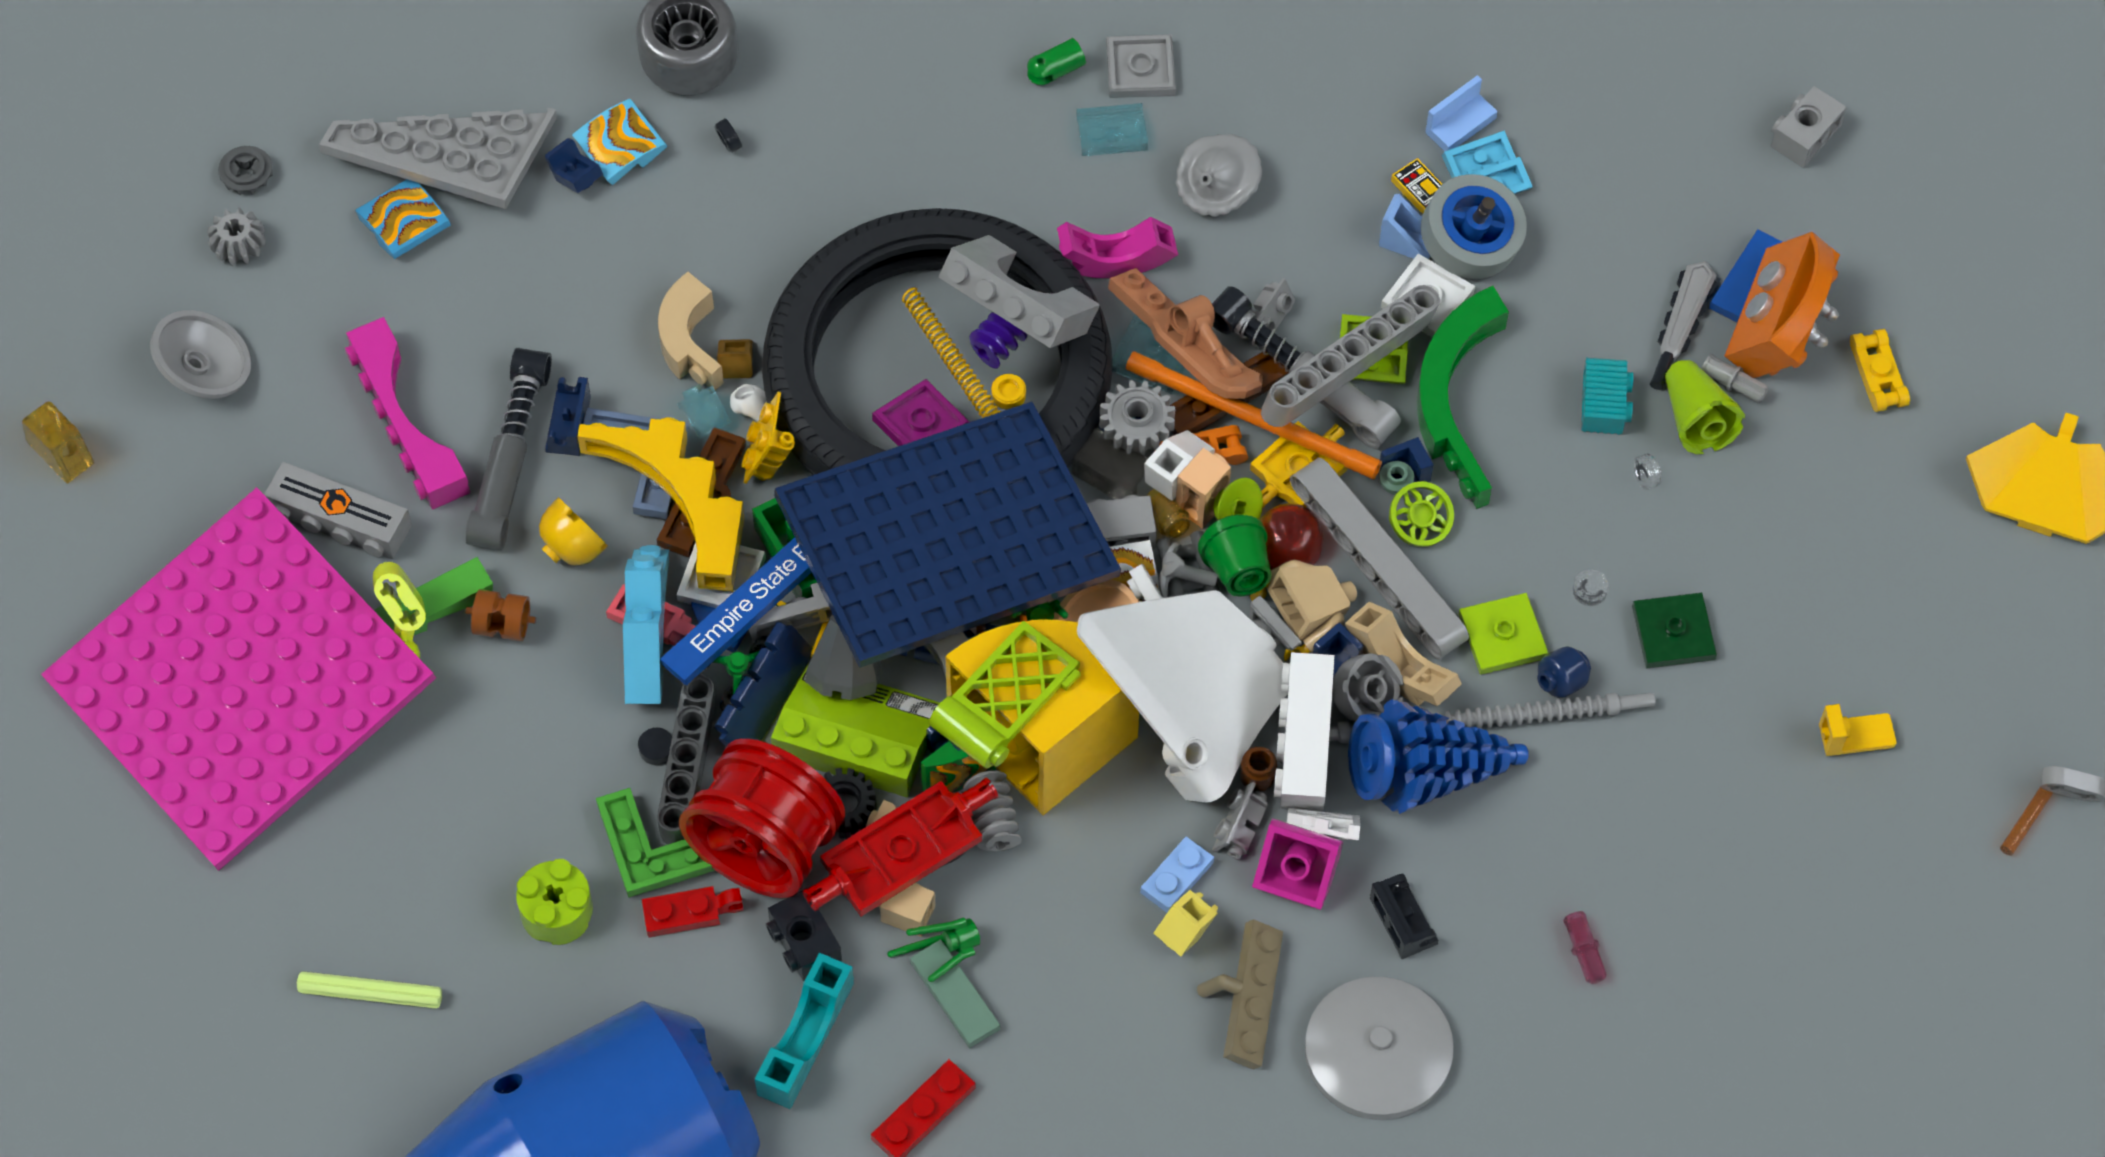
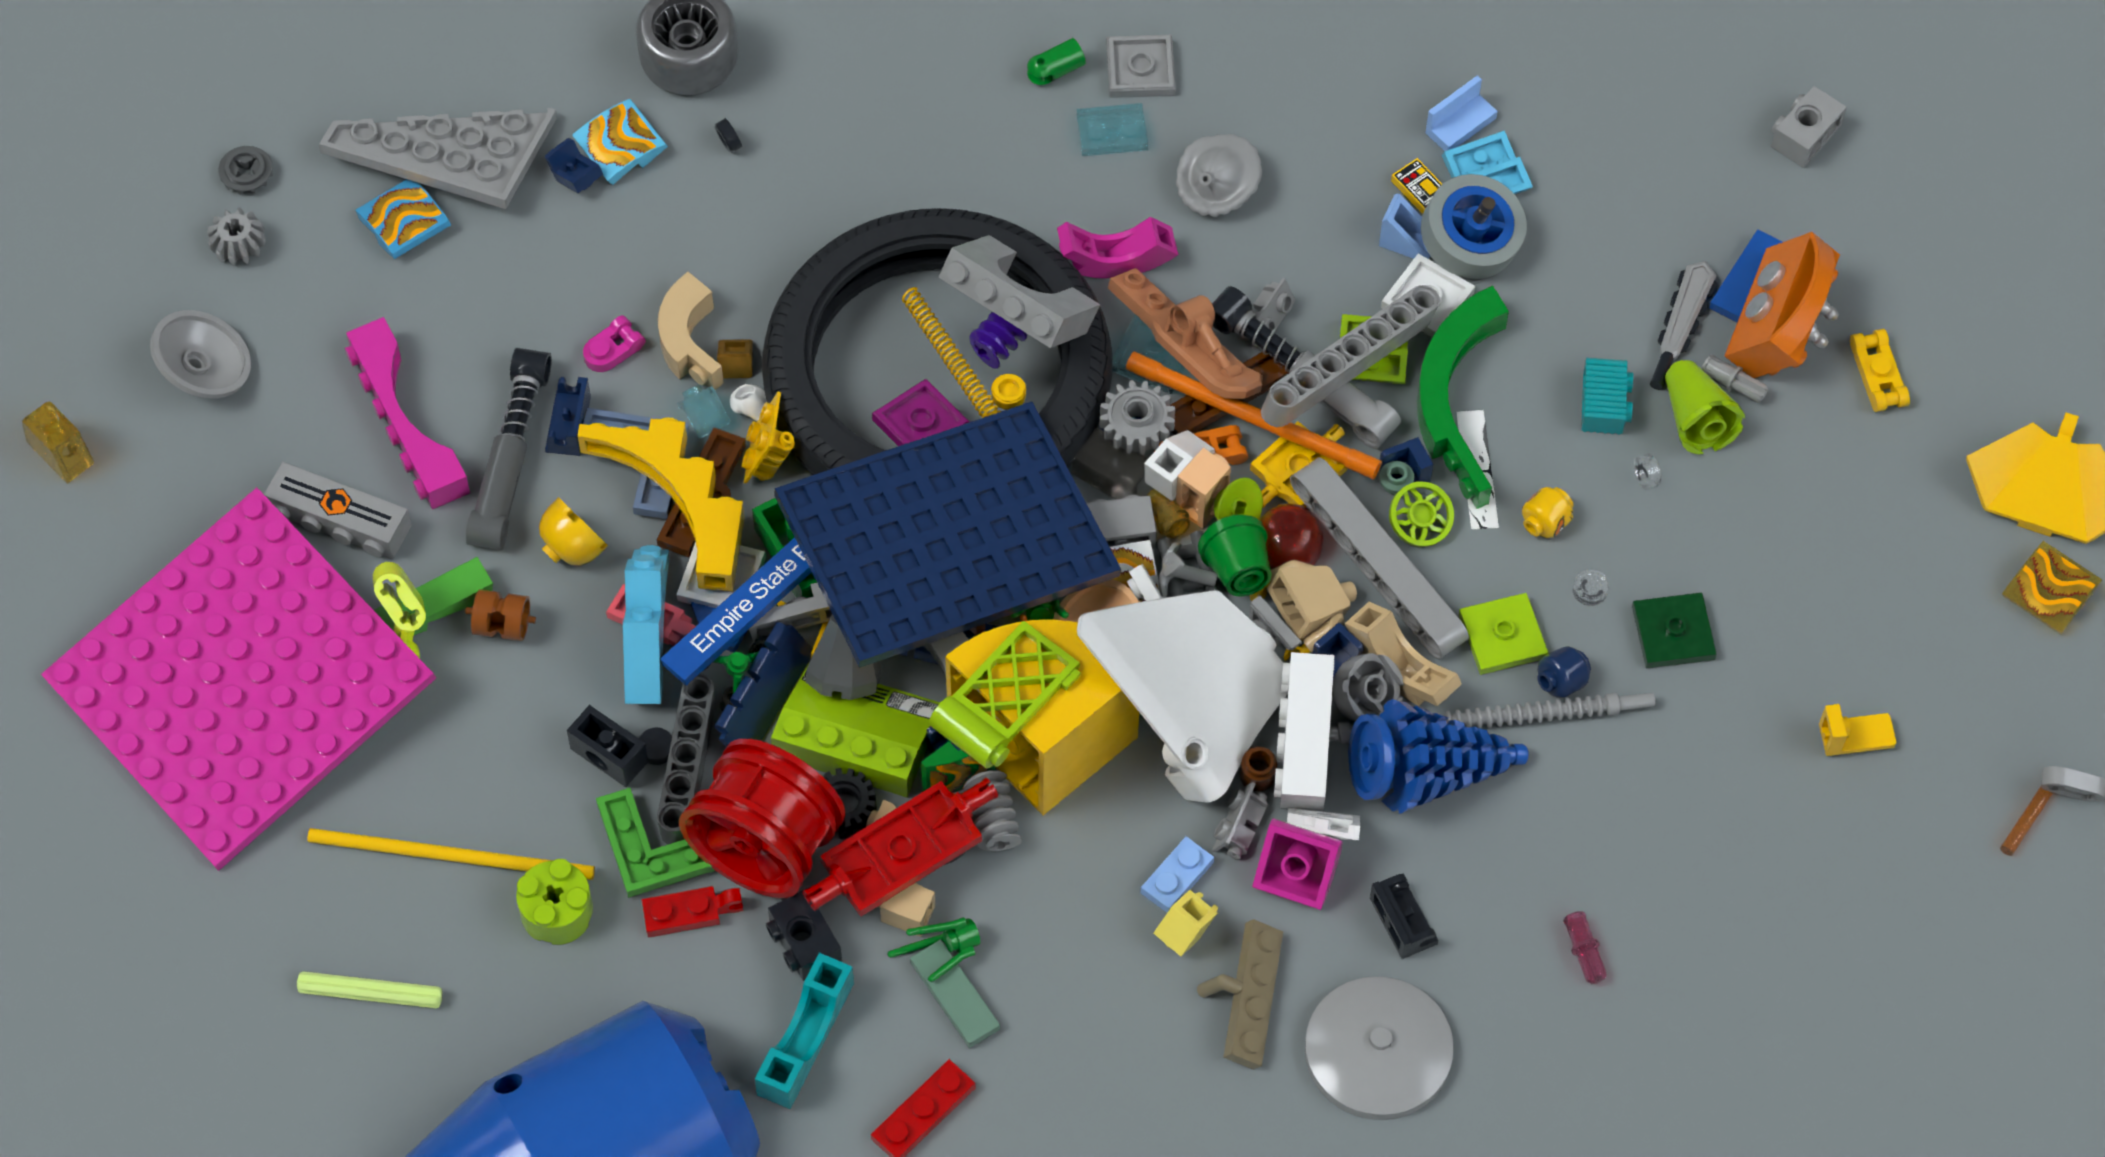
(432, 851): none -> yellow piece
(601, 351): none -> dark pink plate
(607, 746): none -> black brick
(1473, 430): none -> white sticker
(1547, 512): none -> yellow head
(2051, 587): none -> slope

